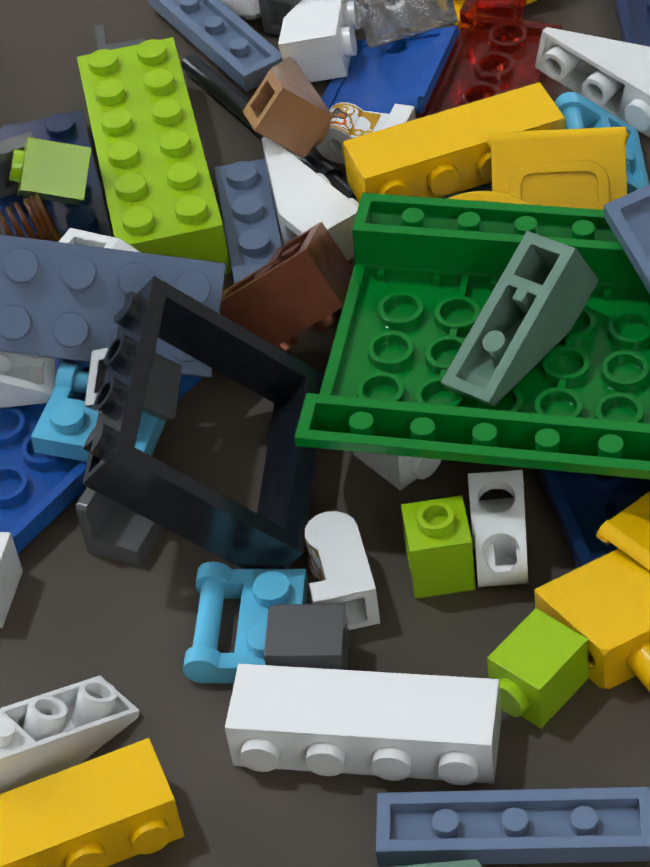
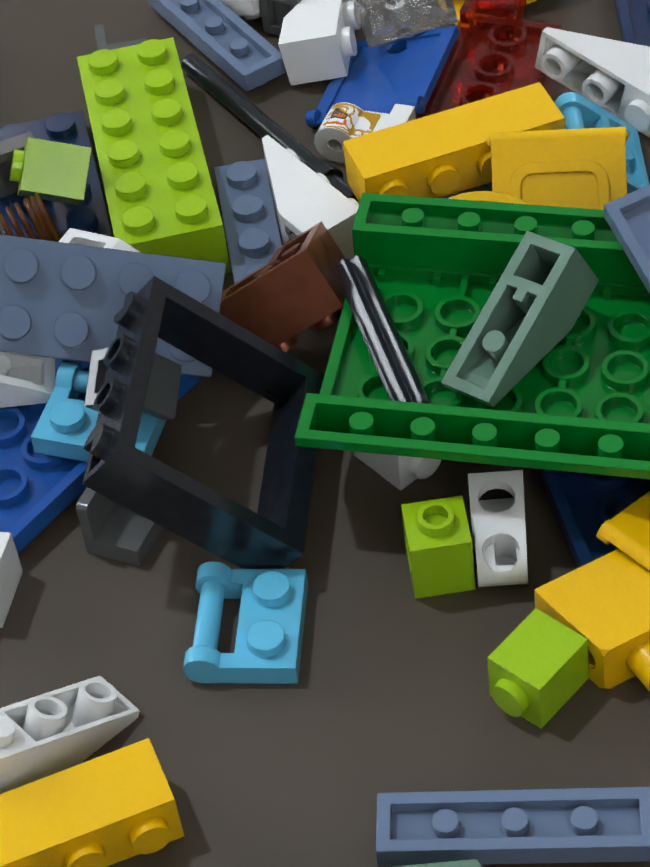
(289, 109): medium nougat slope -> none
(308, 636): dark grey panel -> none
(341, 564): white leg -> none
(365, 723): white brick -> none
(379, 331): none -> black axle

